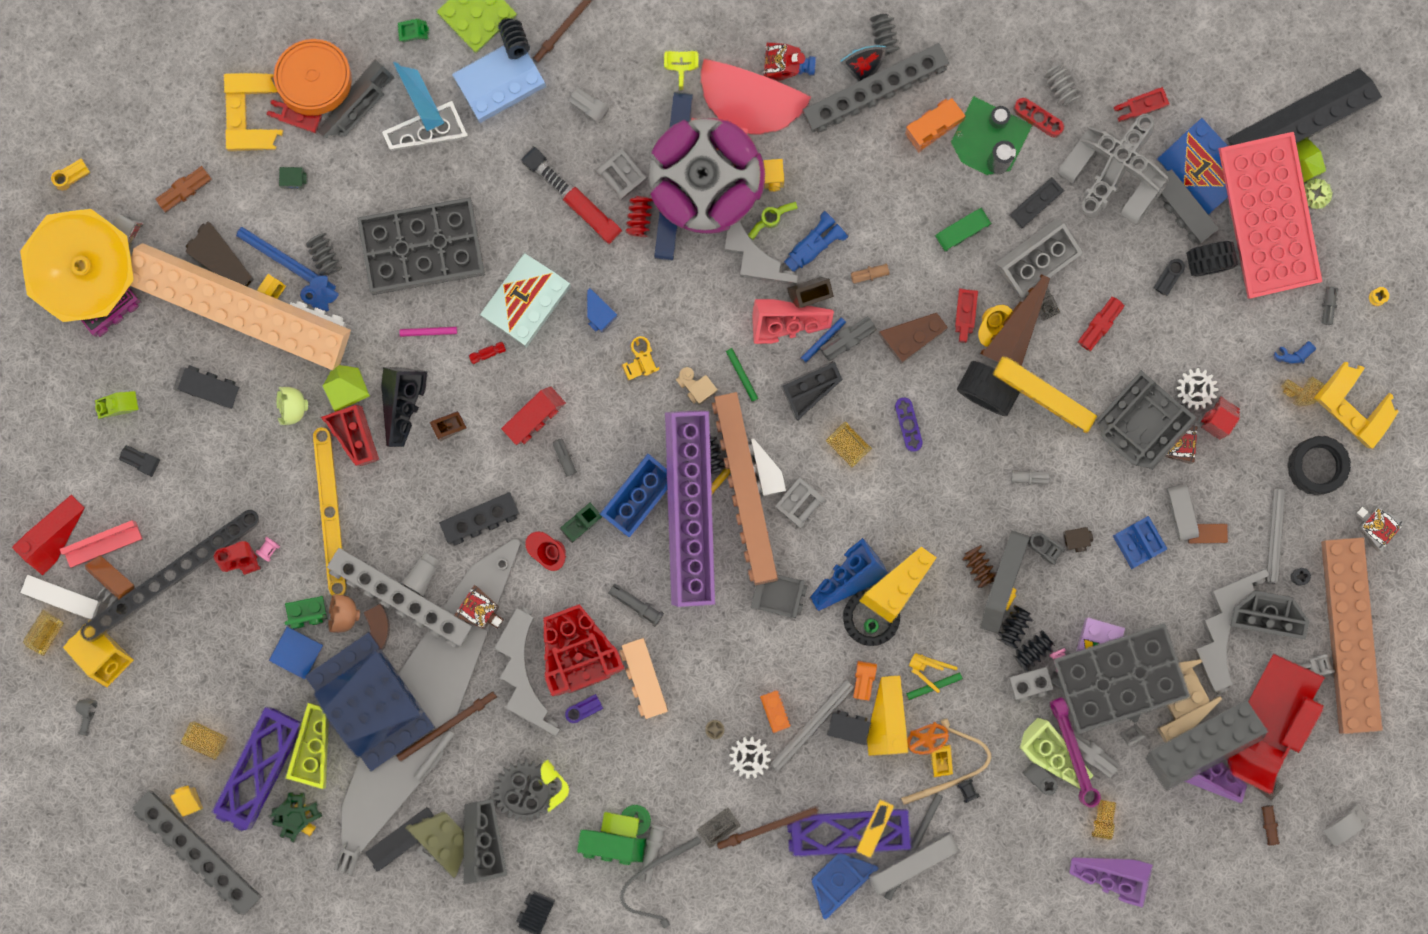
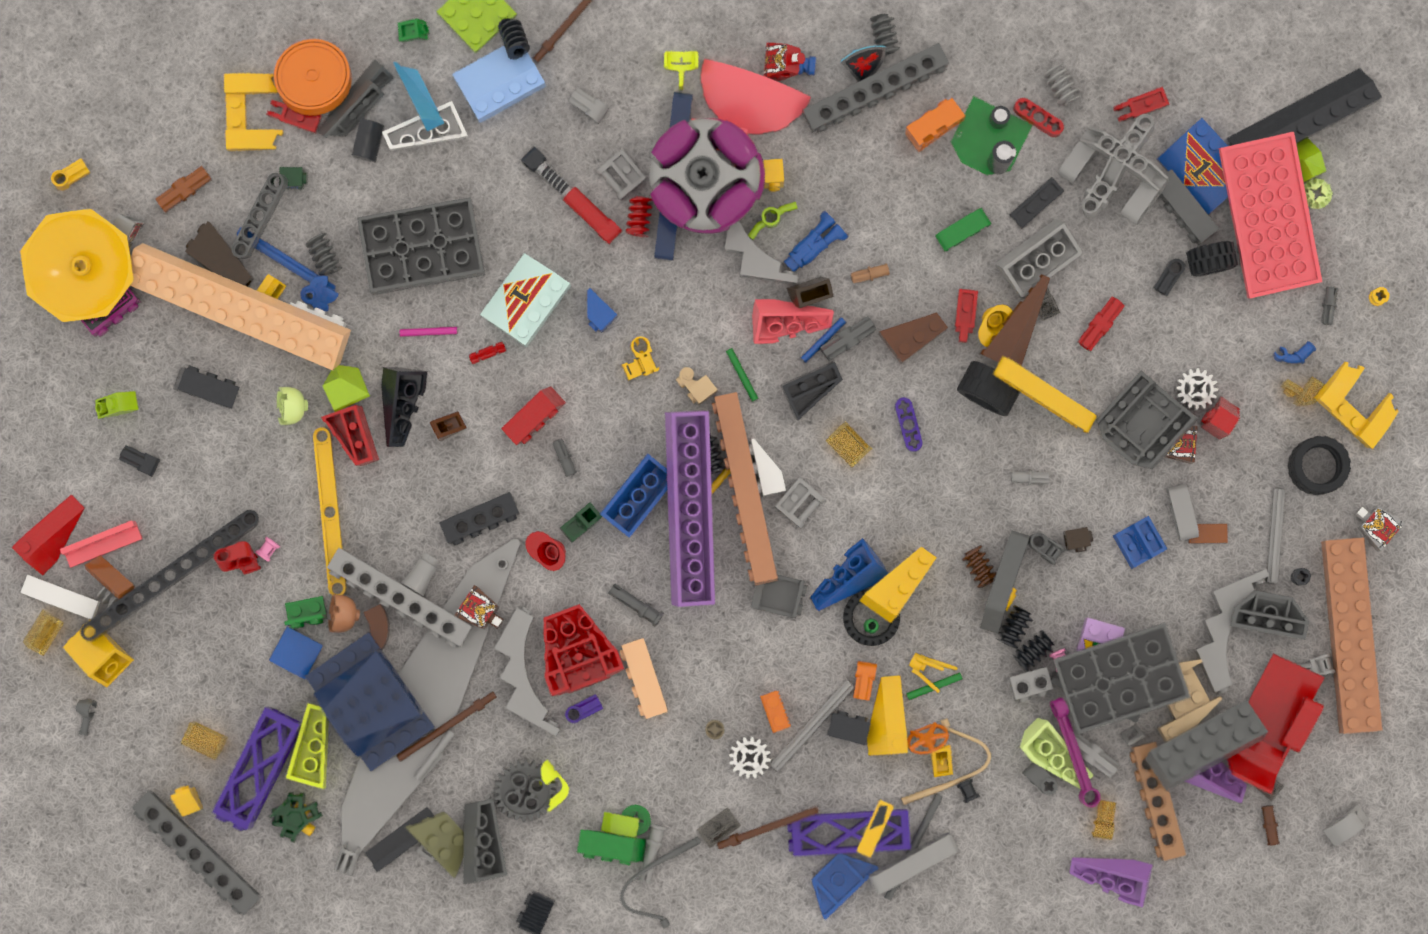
(251, 220): none -> dark grey beam
(367, 140): none -> black brick
(1175, 847): none -> medium nougat brick

